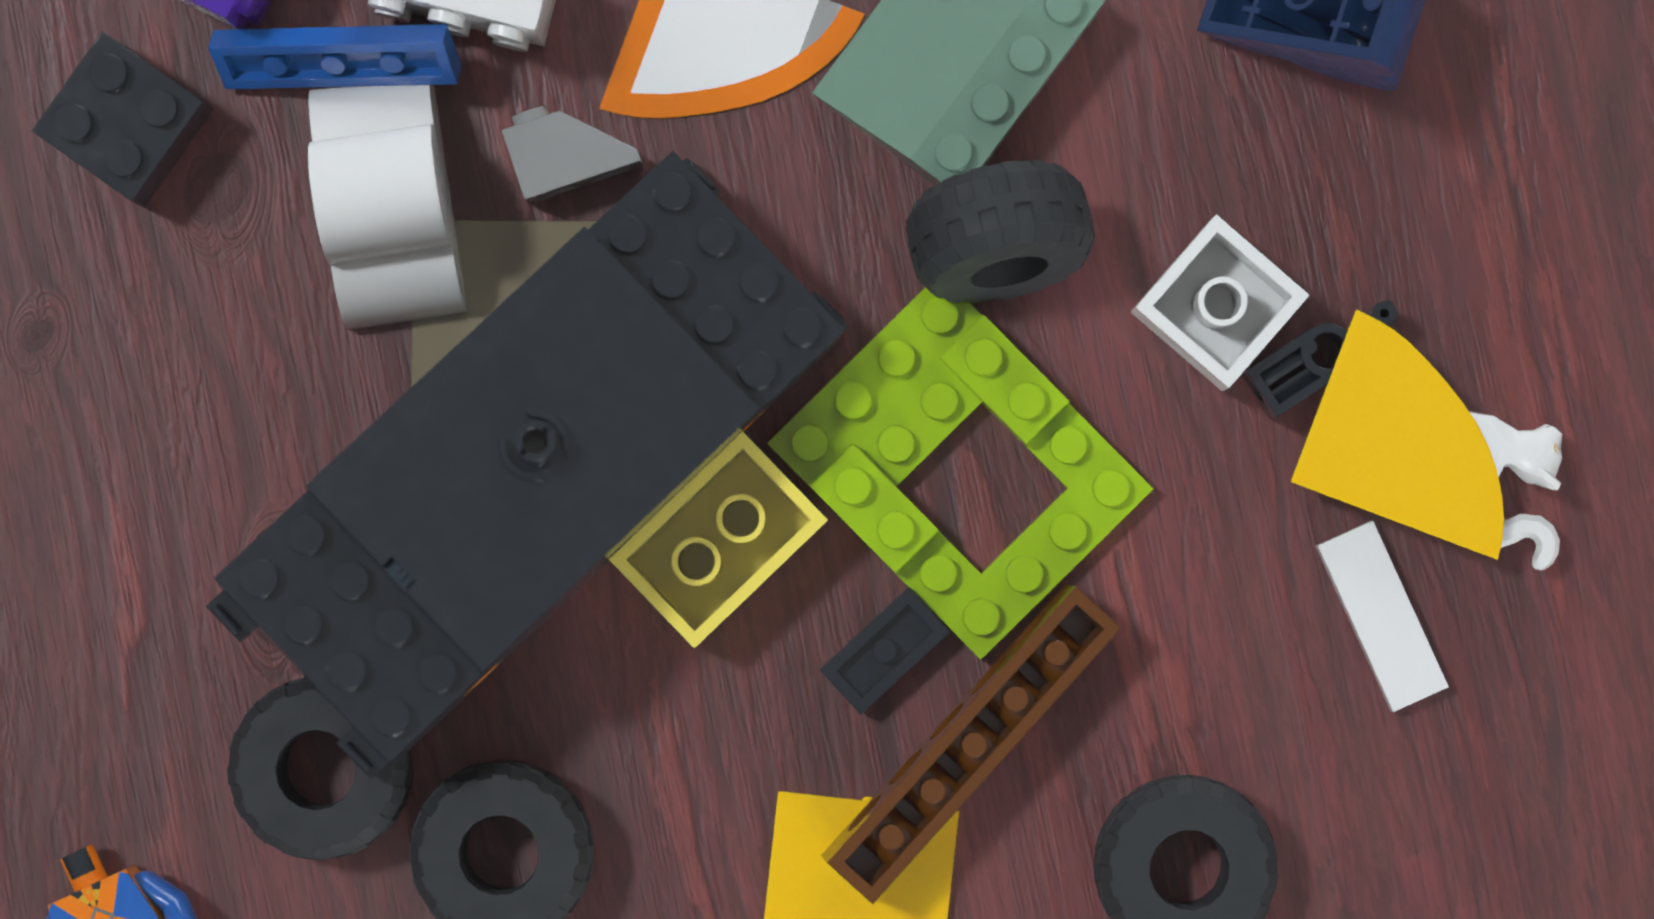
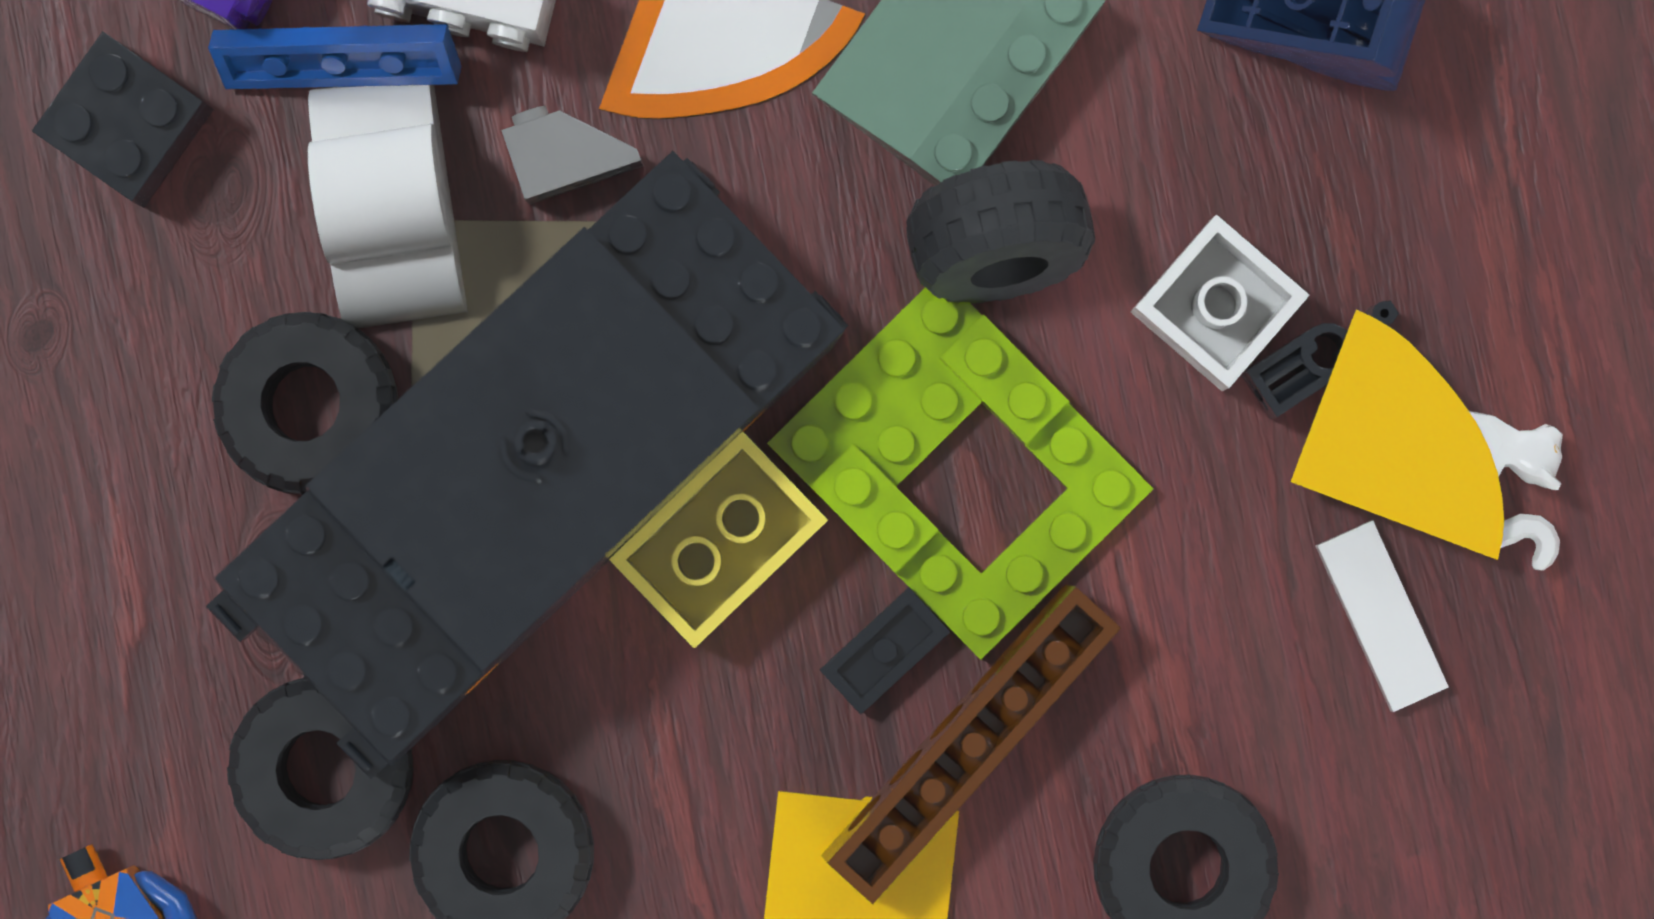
(262, 360): none -> black tyre

